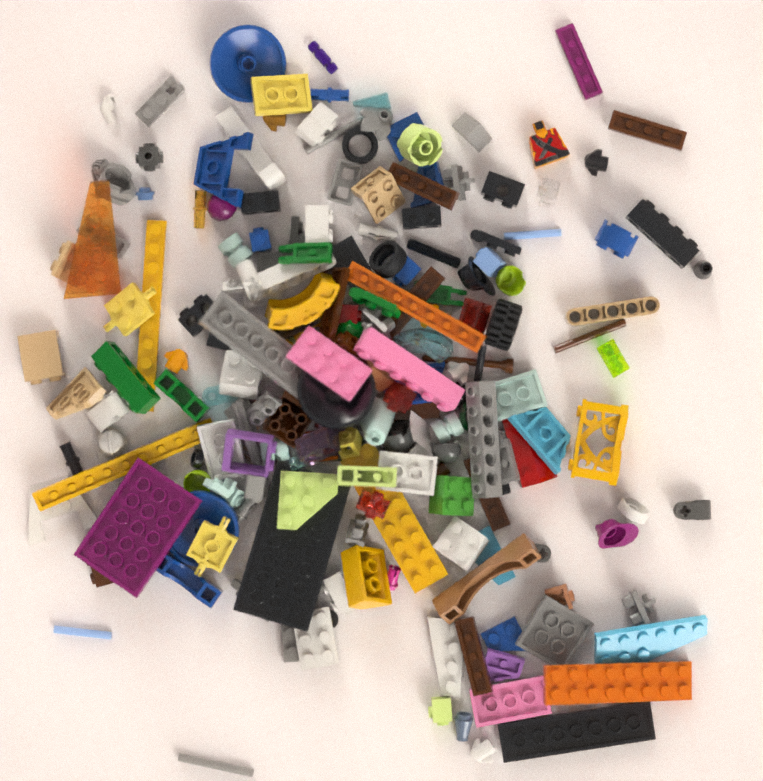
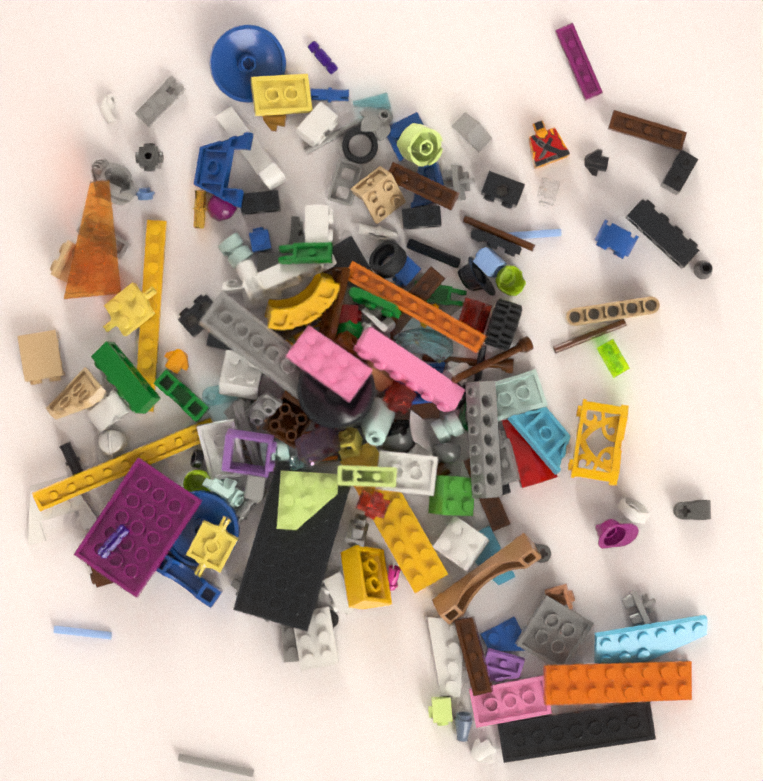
(113, 541): none -> dark purple axle
(499, 233): none -> reddish brown bar
(524, 345): none -> reddish brown piece
(679, 172): none -> black brick

